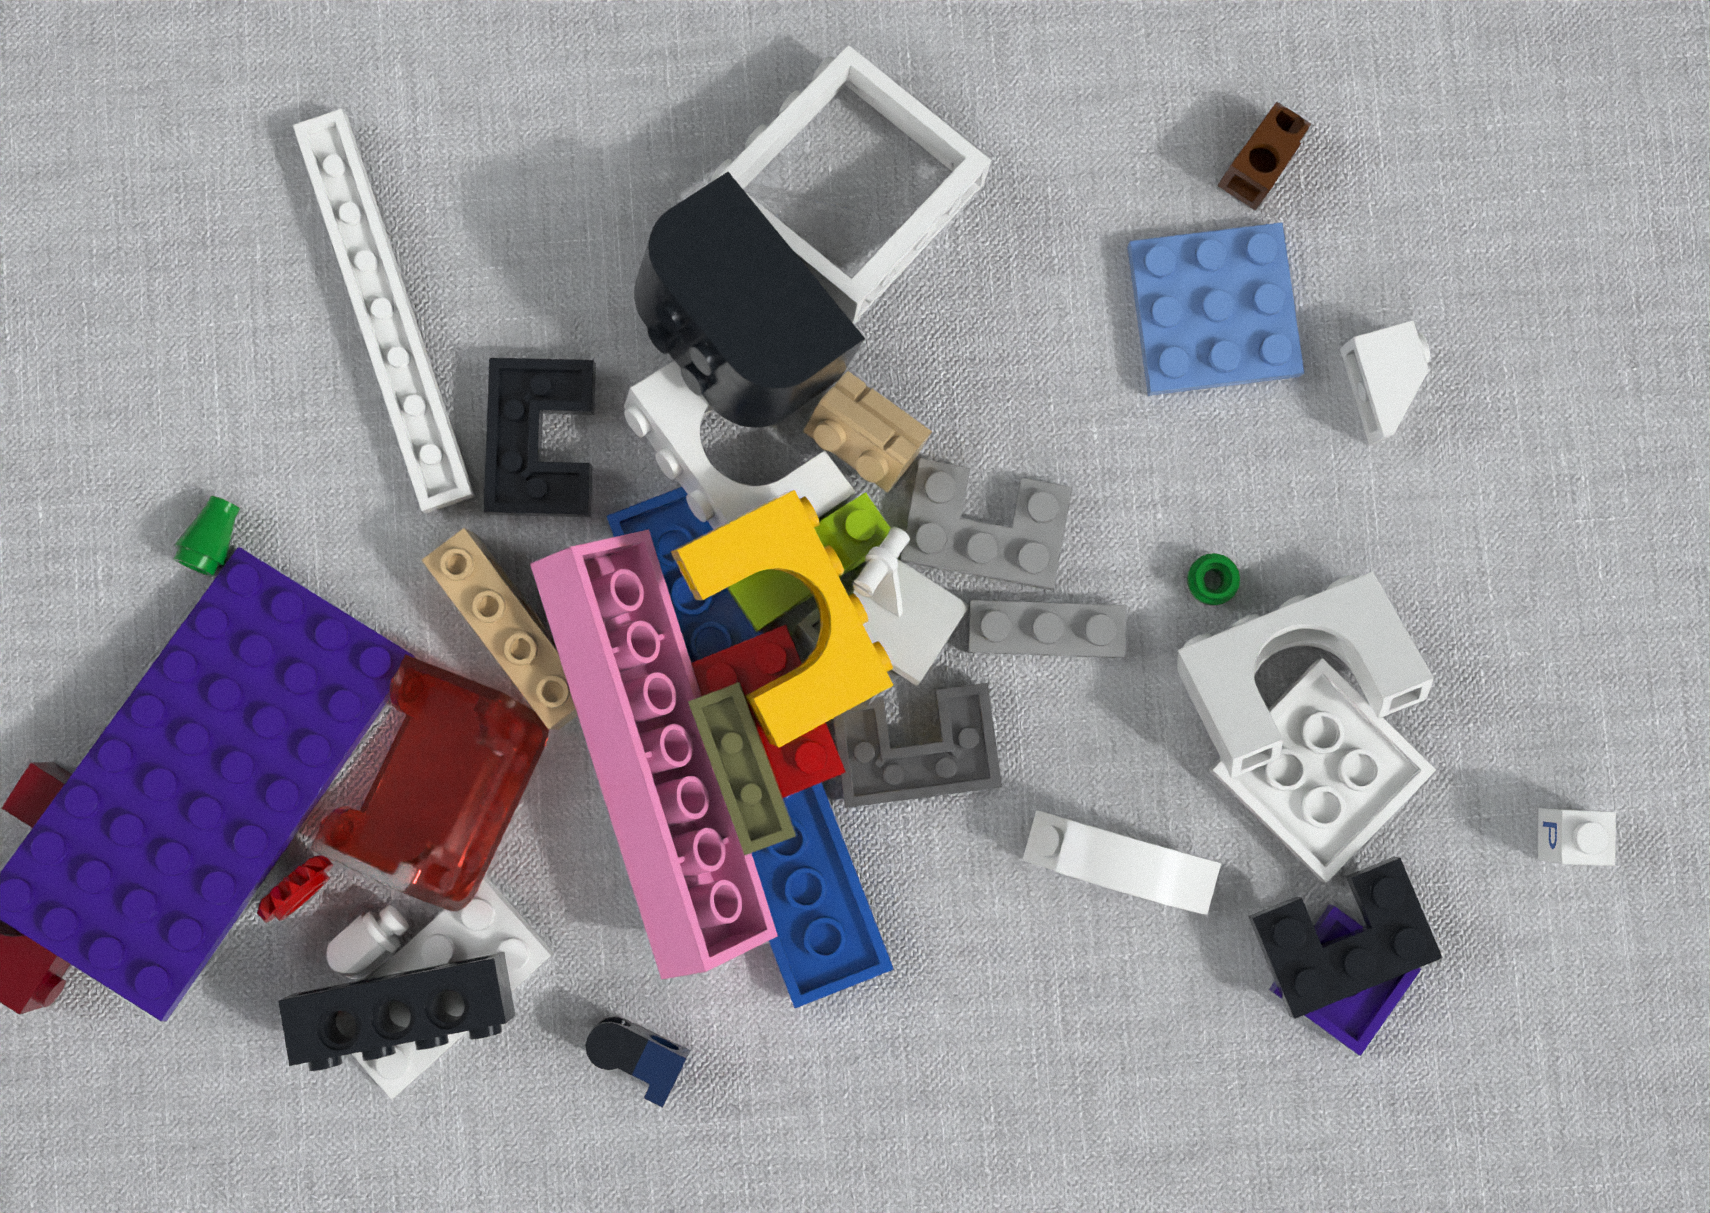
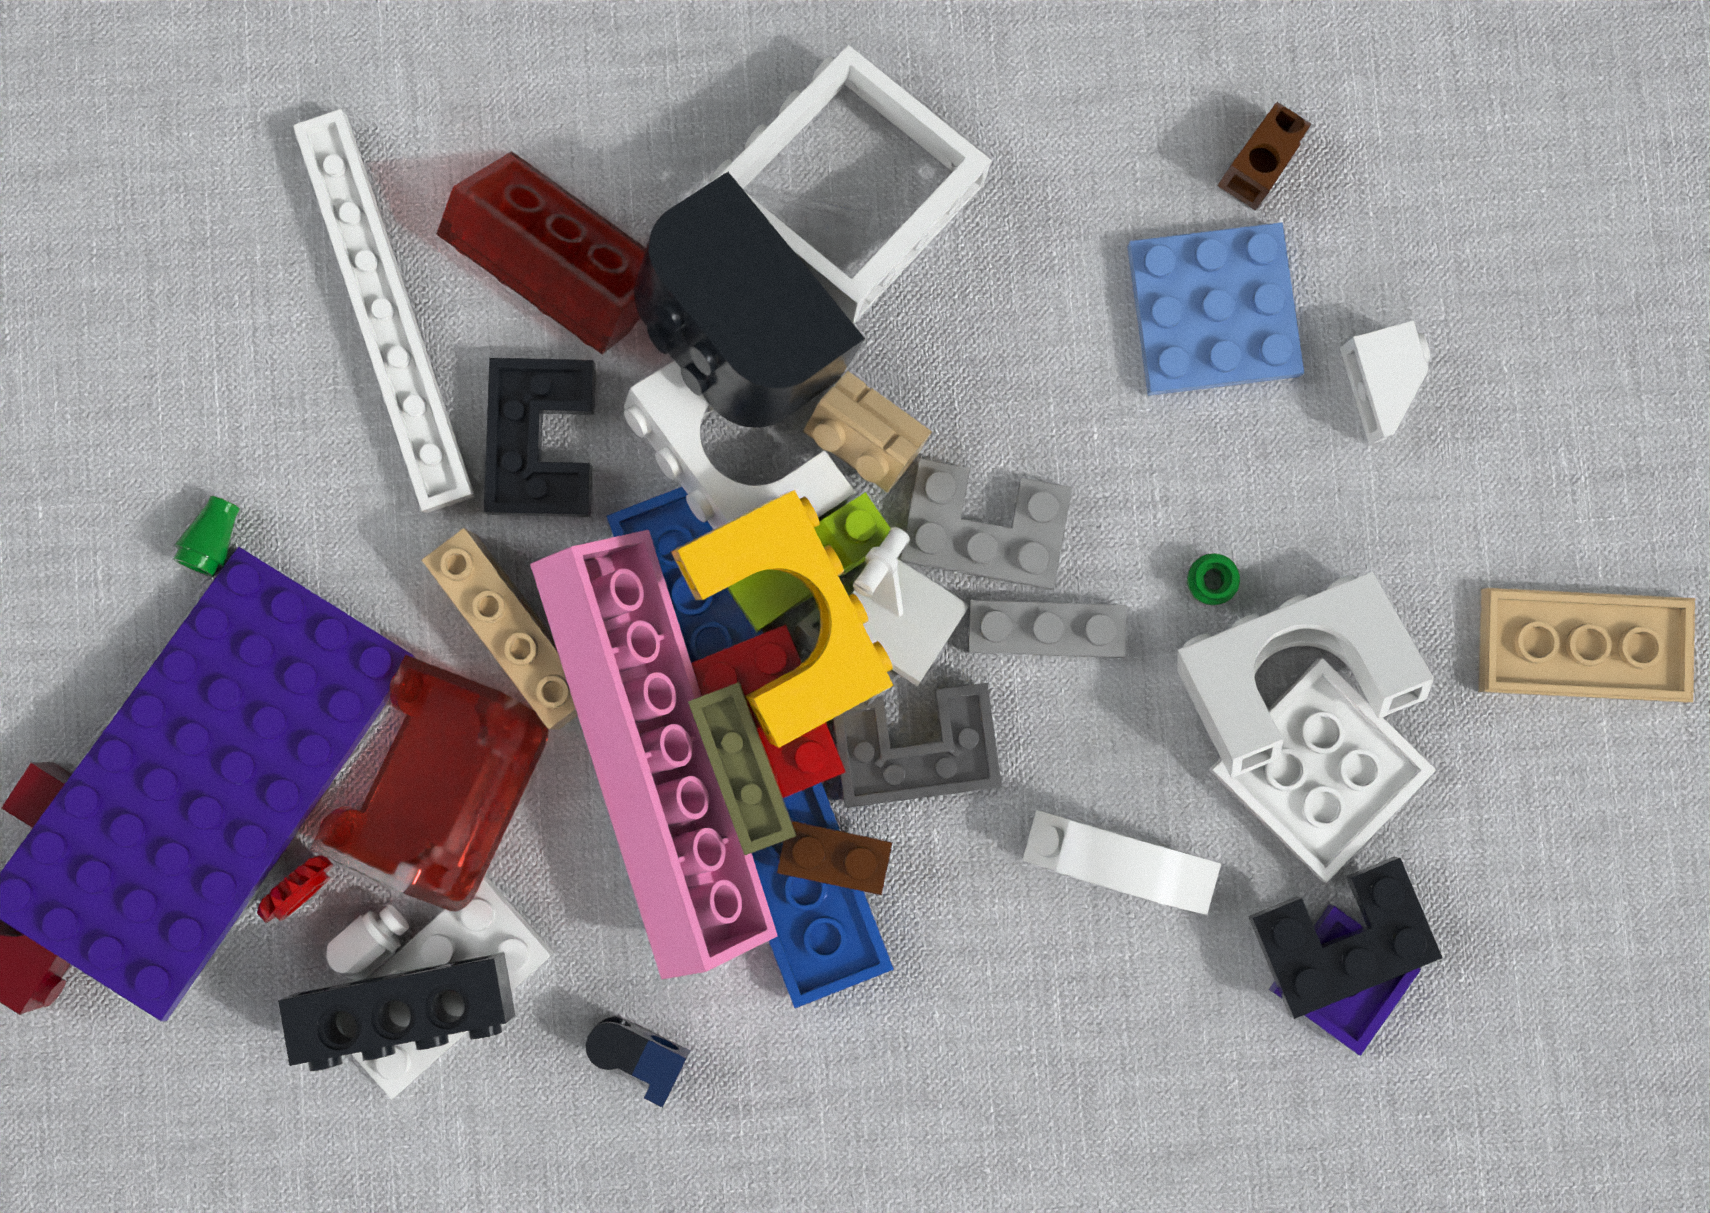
(547, 248): none -> clear red slope
(836, 858): none -> reddish brown plate
(1577, 836): white brick -> none
(1587, 645): none -> tan tile

